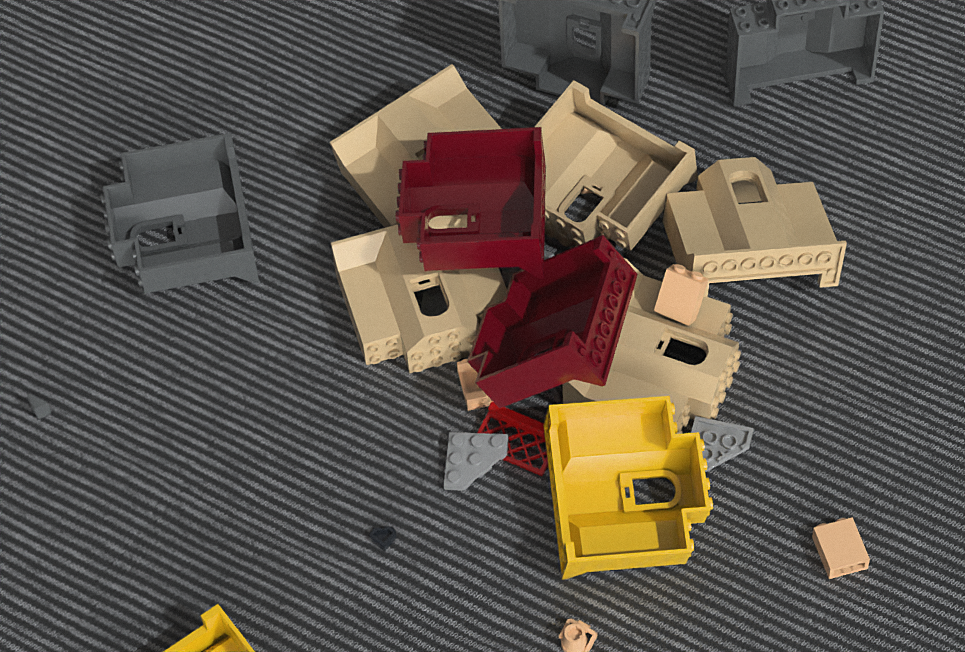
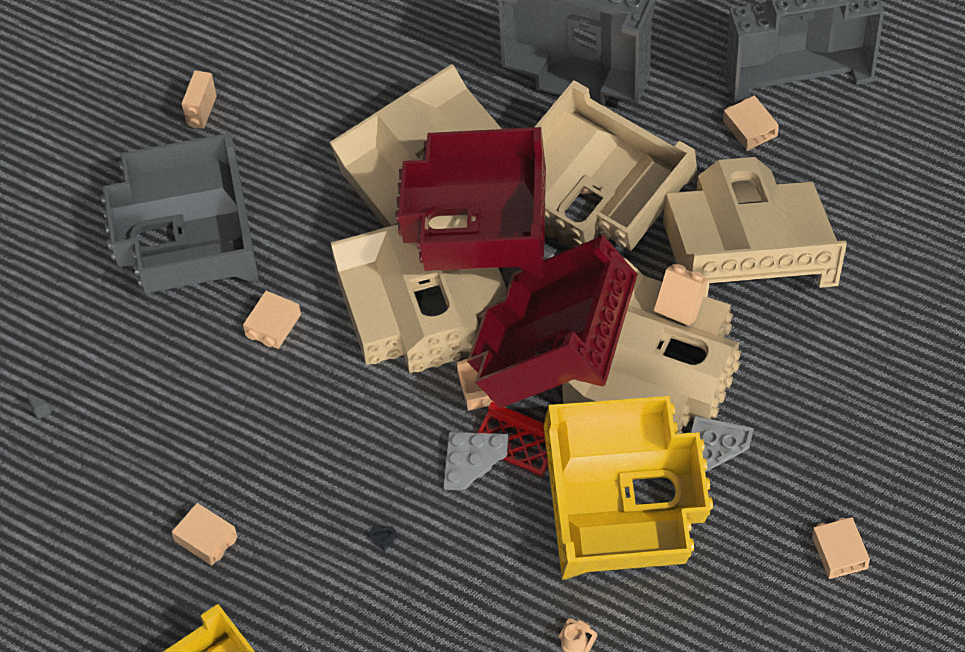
(199, 99): none -> light nougat brick
(204, 534): none -> light nougat brick
(271, 319): none -> light nougat brick
(750, 123): none -> light nougat brick

